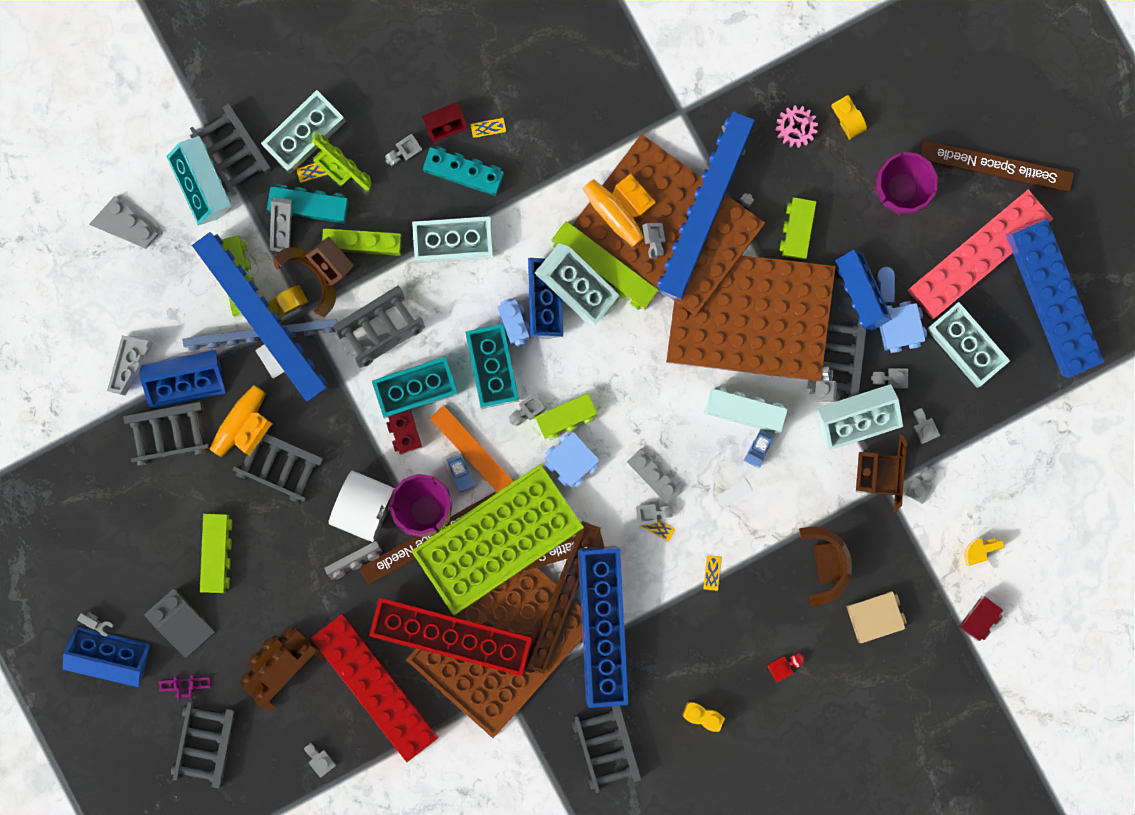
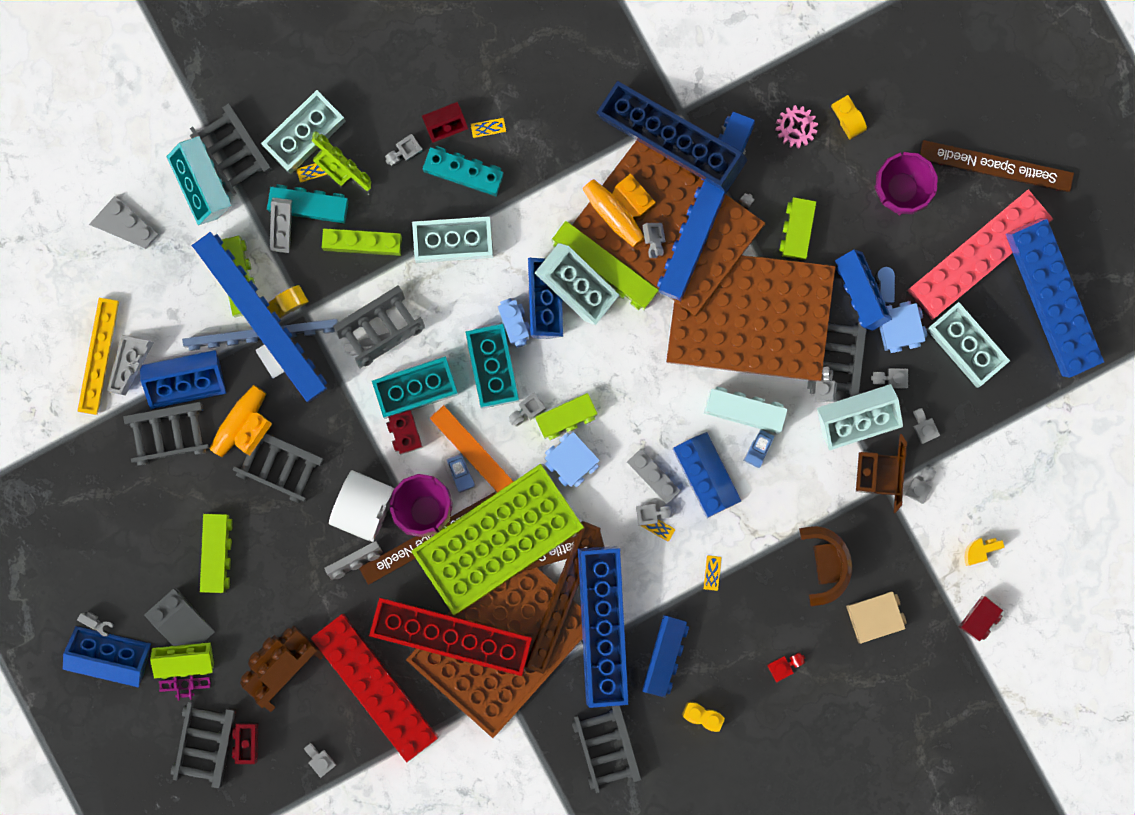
(98, 356): none -> yellow plate
(182, 660): none -> lime brick
(245, 743): none -> dark red brick
(326, 262): reddish brown piece -> none
(664, 656): none -> blue slope
(672, 136): none -> dark blue brick
(706, 474): none -> blue slope

